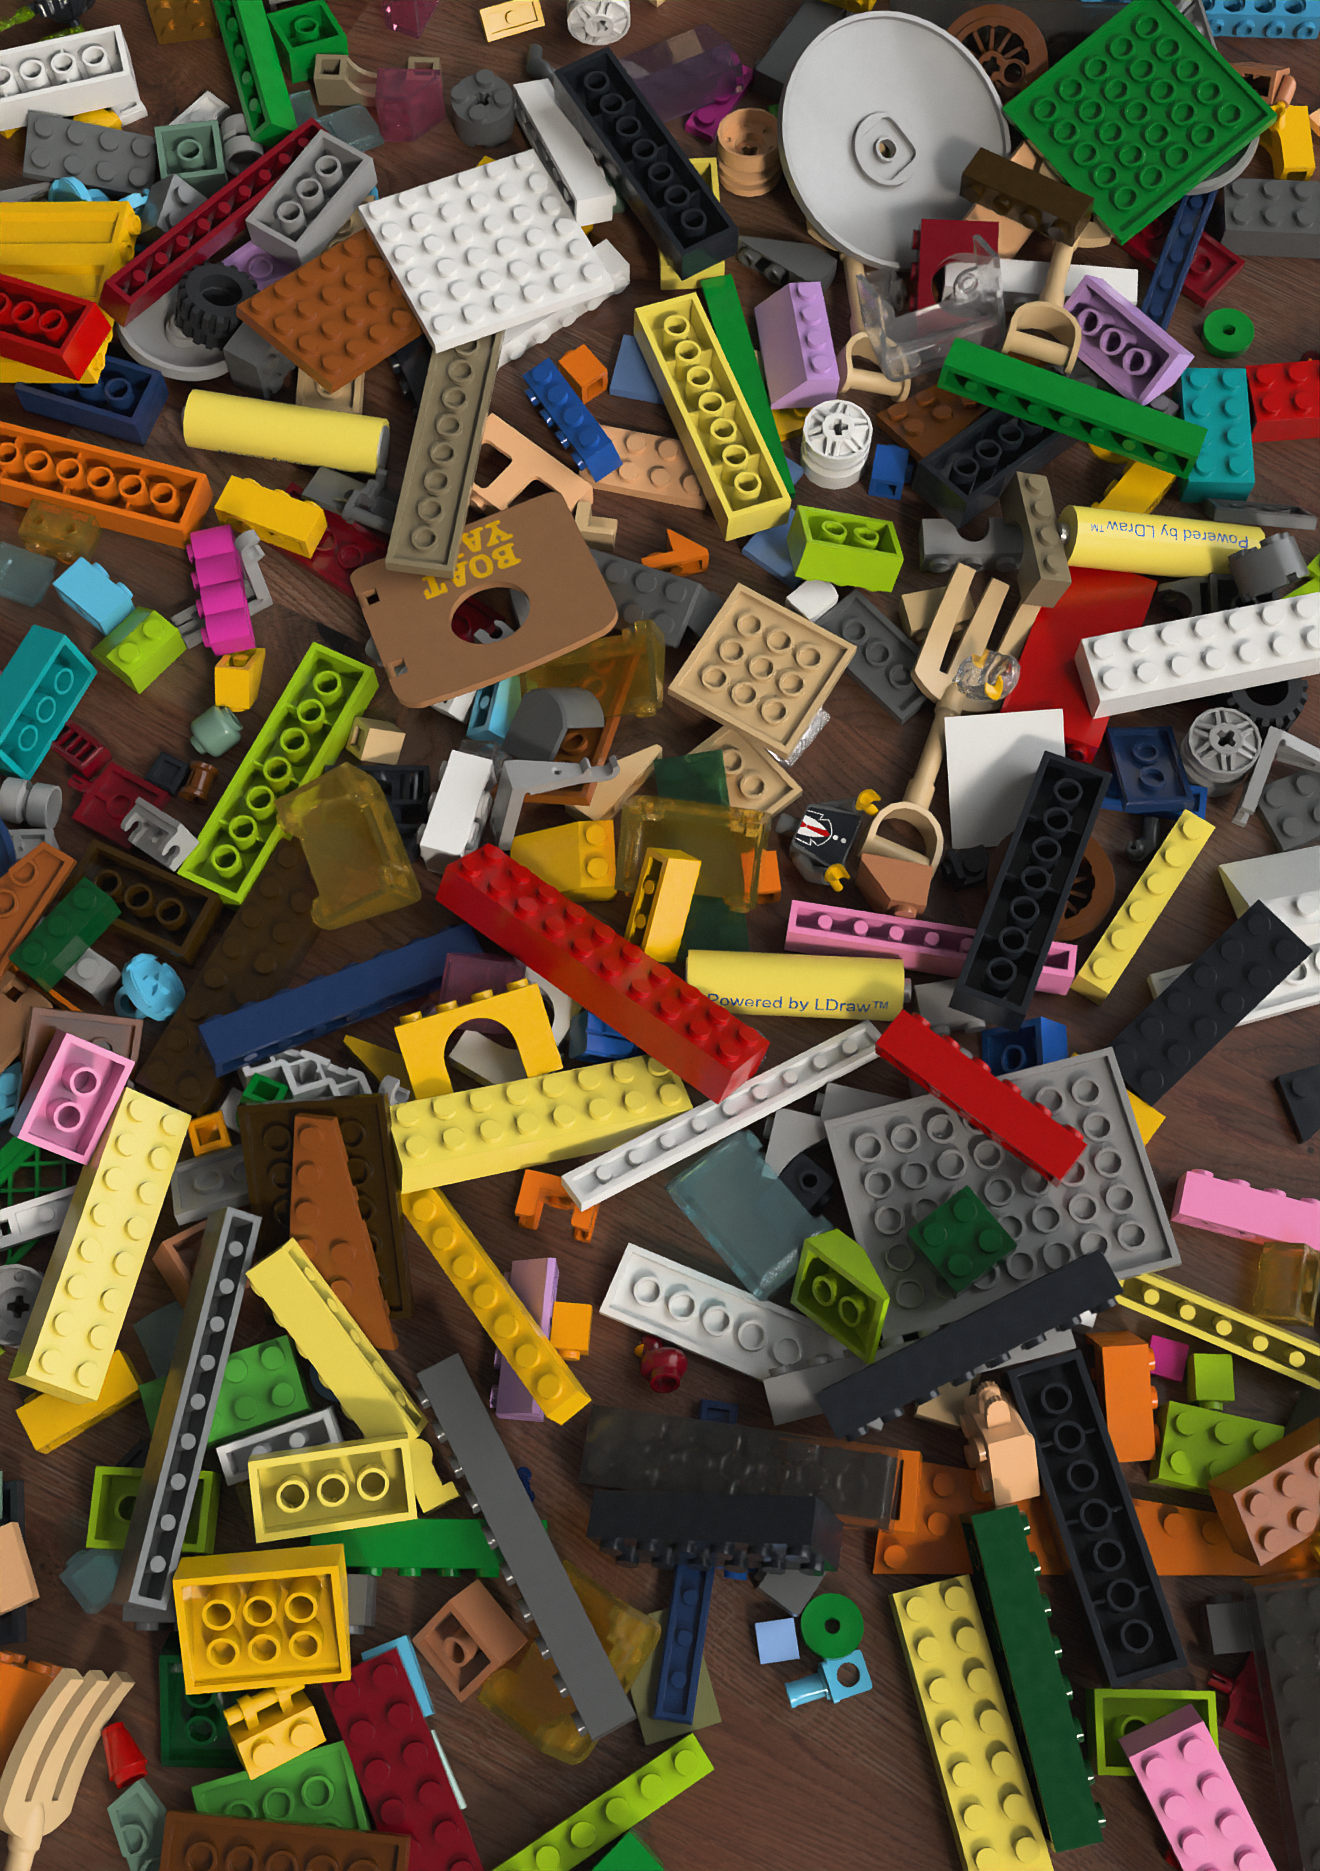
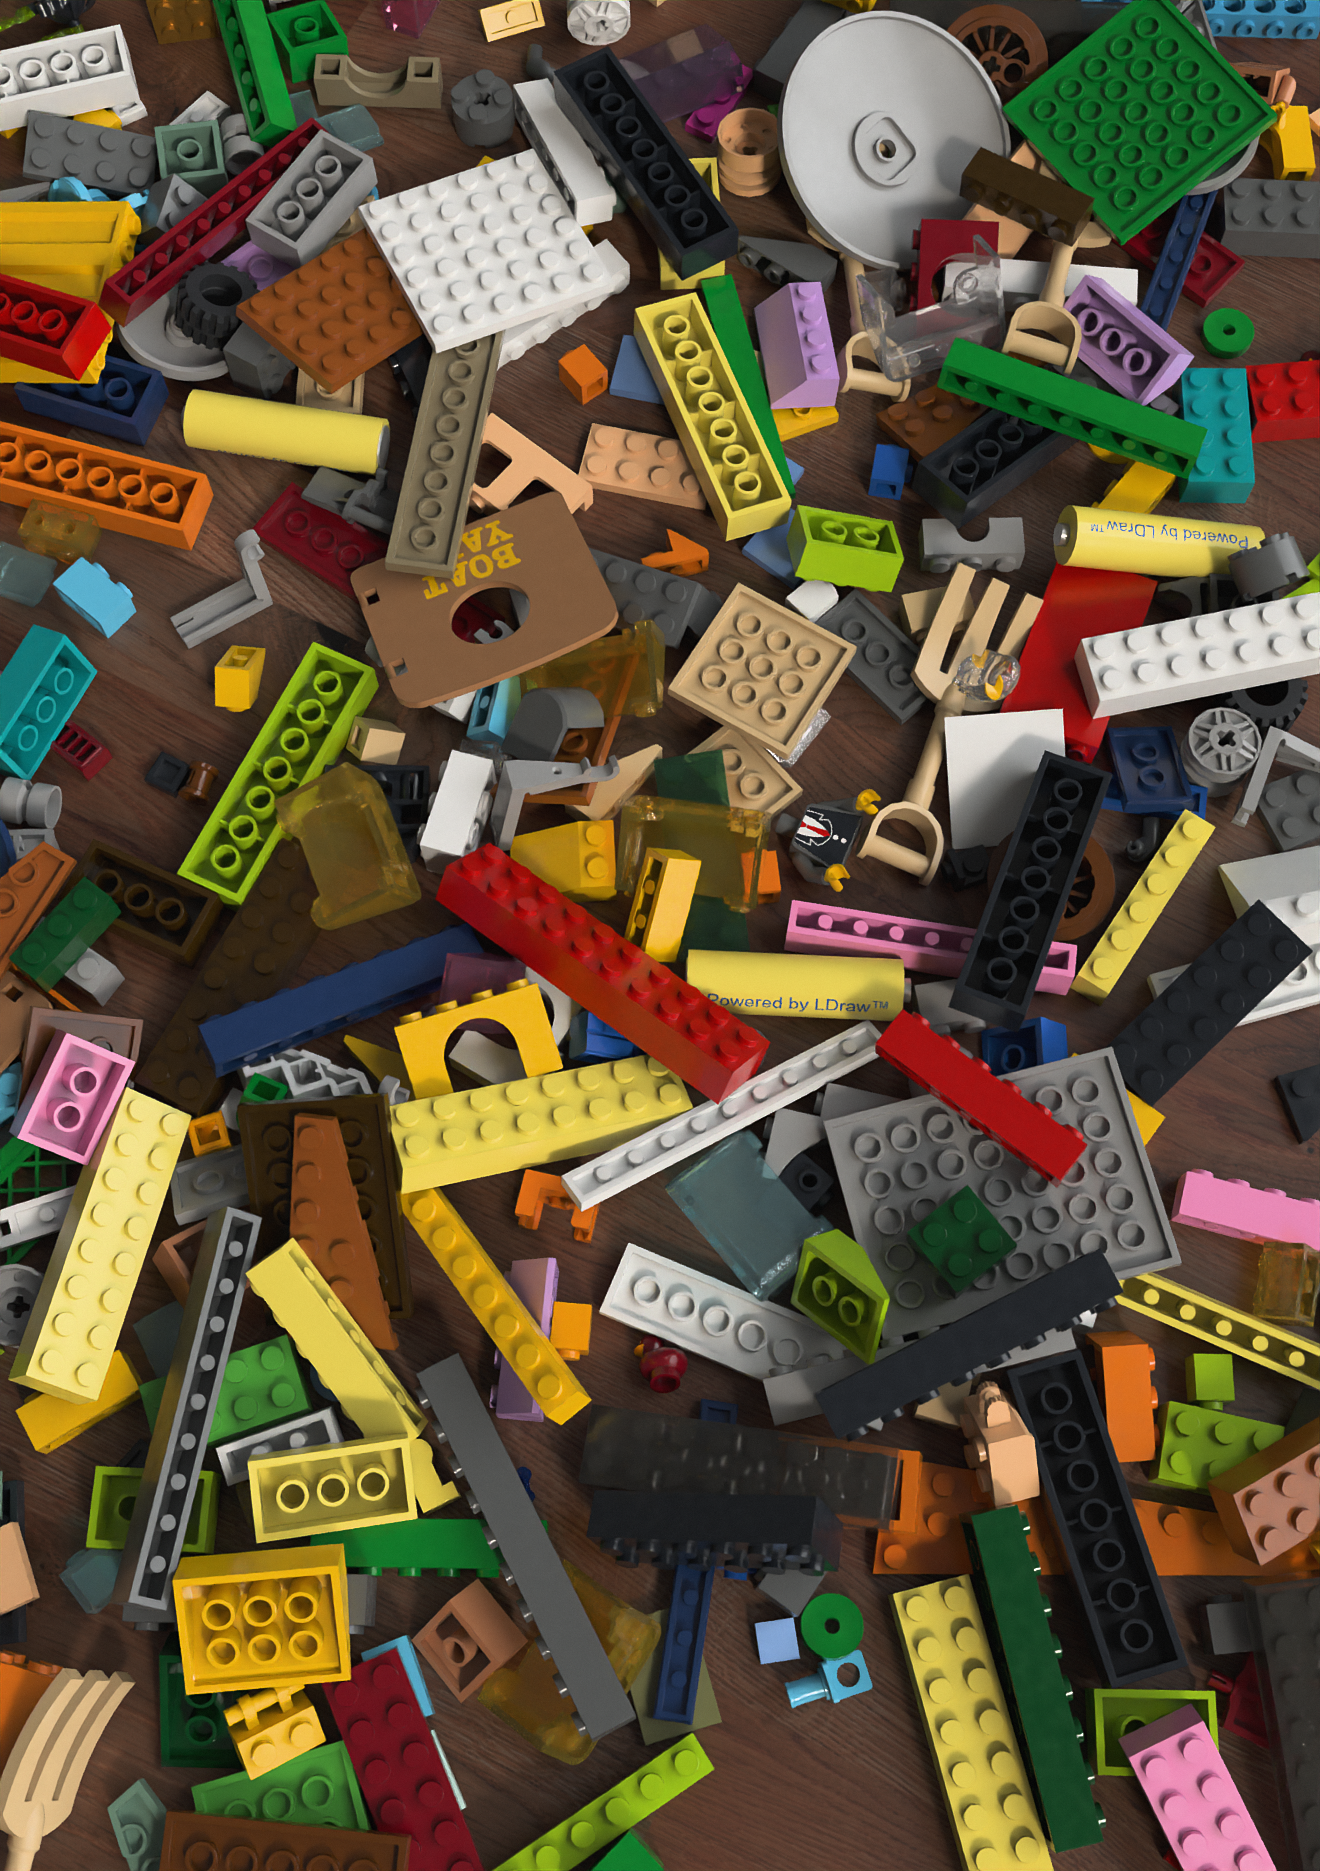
(110, 800): dark red plate -> none
(123, 1756): red cone -> none
(140, 648): lime slope -> none
(151, 988): medium azure tile -> none
(159, 834): light grey hinge -> none
(215, 731): sand green head -> none
(221, 591): dark pink brick -> none
(272, 515): yellow brick -> none
(408, 102): clear pink slope -> none
(572, 419): blue brick -> none
(597, 531): tan panel -> none
(835, 444): white wheel -> none
(894, 885): nougat slope -> none
(1044, 565): dark tan arch -> none
(1169, 1358): dark pink tile -> none
(1259, 513): dark grey tile -> none

